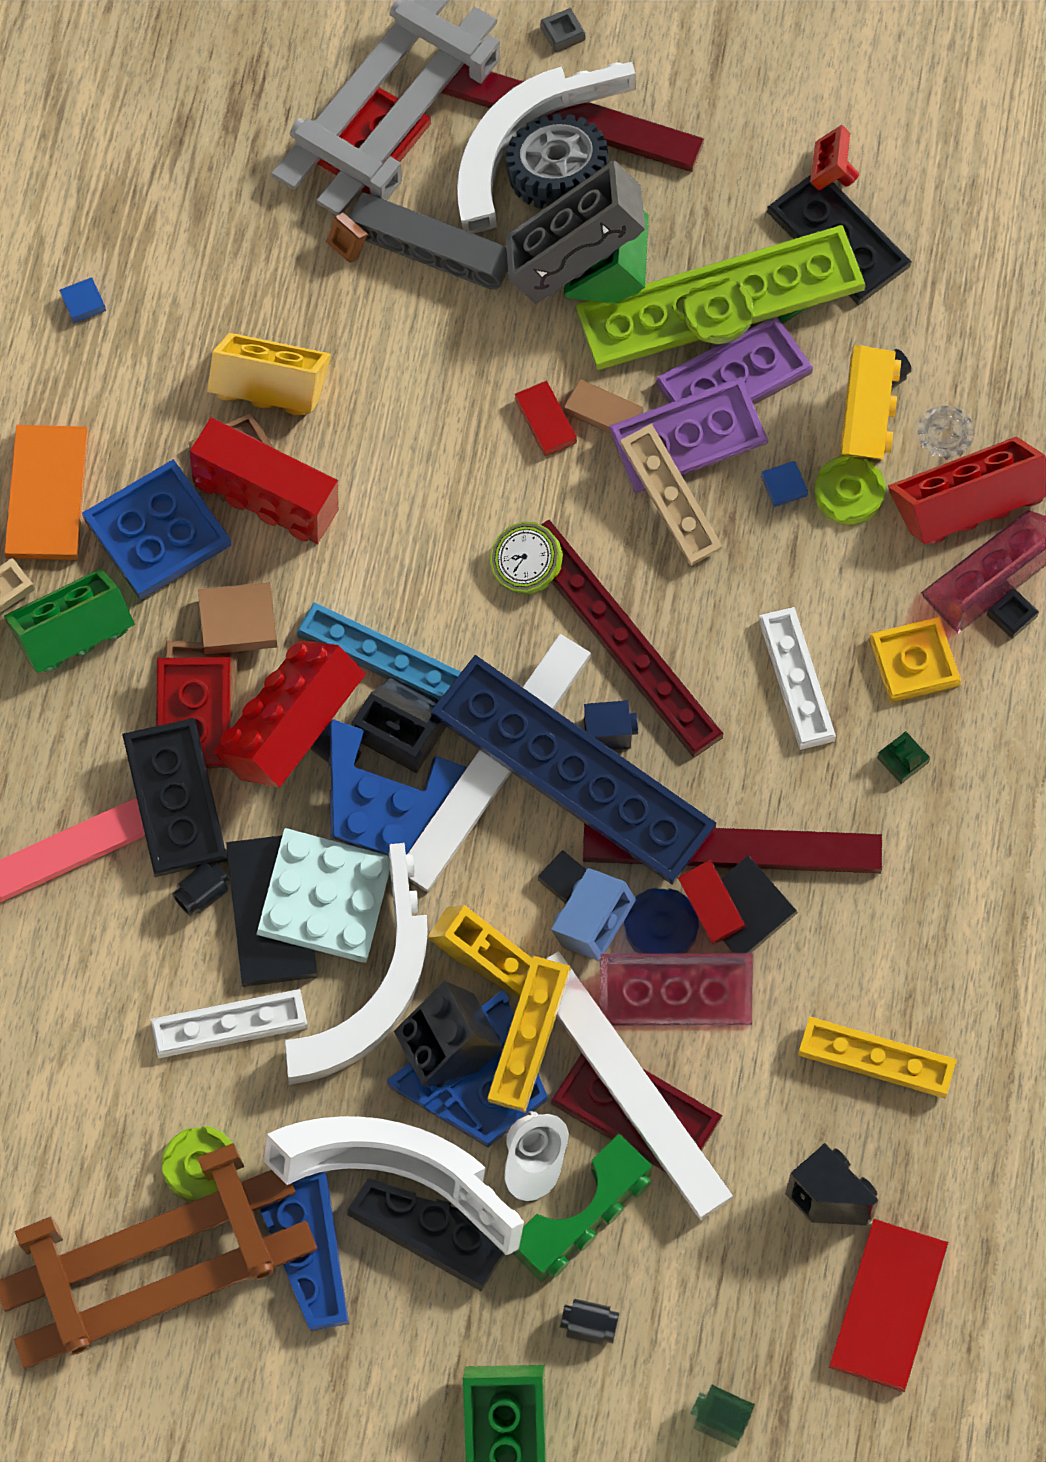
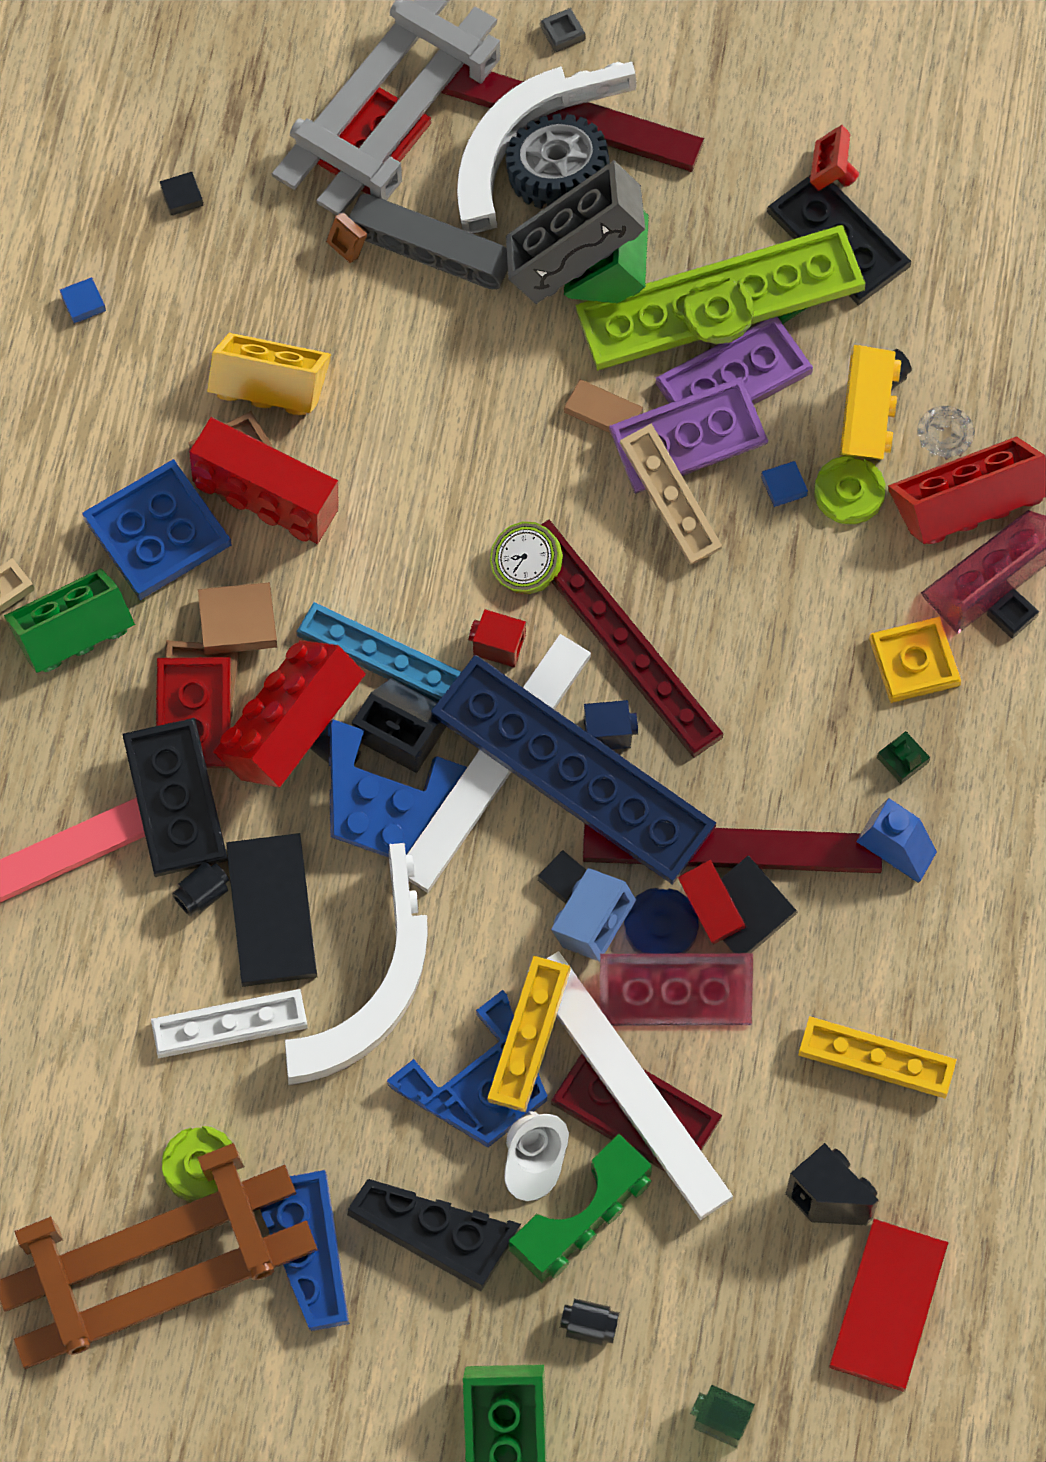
(46, 492): orange tile -> none
(181, 193): none -> black tile
(324, 895): light aqua plate -> none
(396, 1149): white arch -> none
(447, 1036): black slope -> none
(481, 948): yellow slope -> none
(498, 637): none -> red brick
(545, 418): red tile -> none
(797, 678): white tile -> none
(899, 839): none -> blue slope

